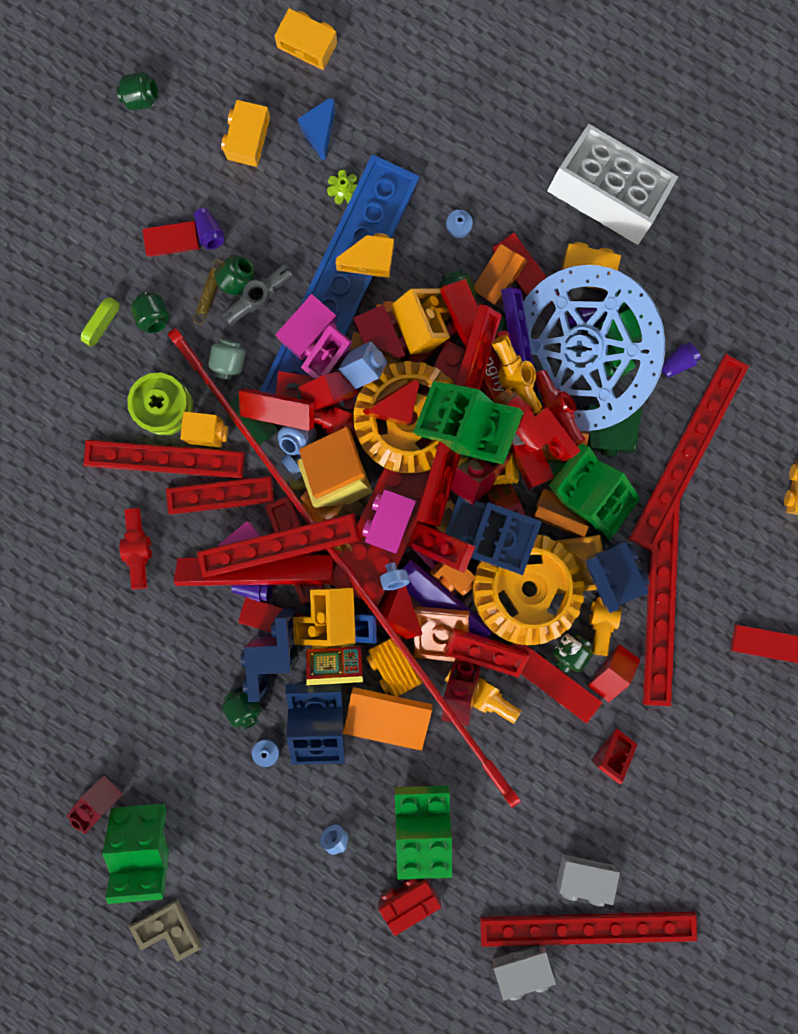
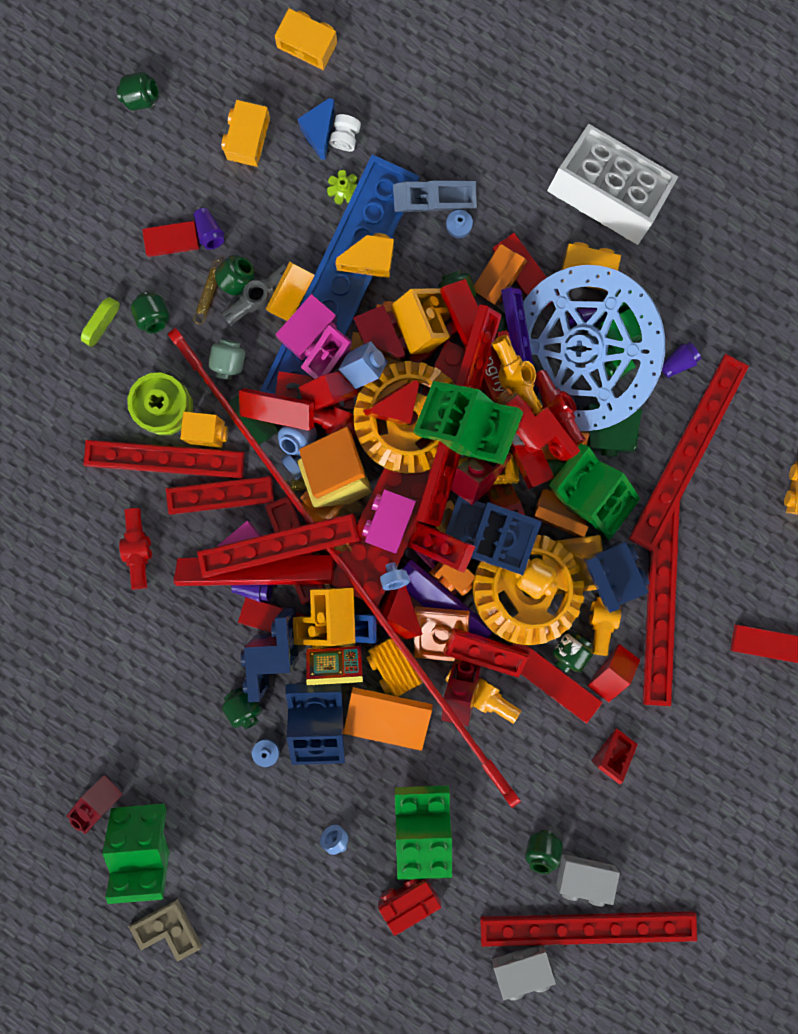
(289, 291): none -> light orange tile
(345, 132): none -> white wheel
(434, 196): none -> sand blue slope
(537, 579): none -> light orange head
(544, 852): none -> dark green head

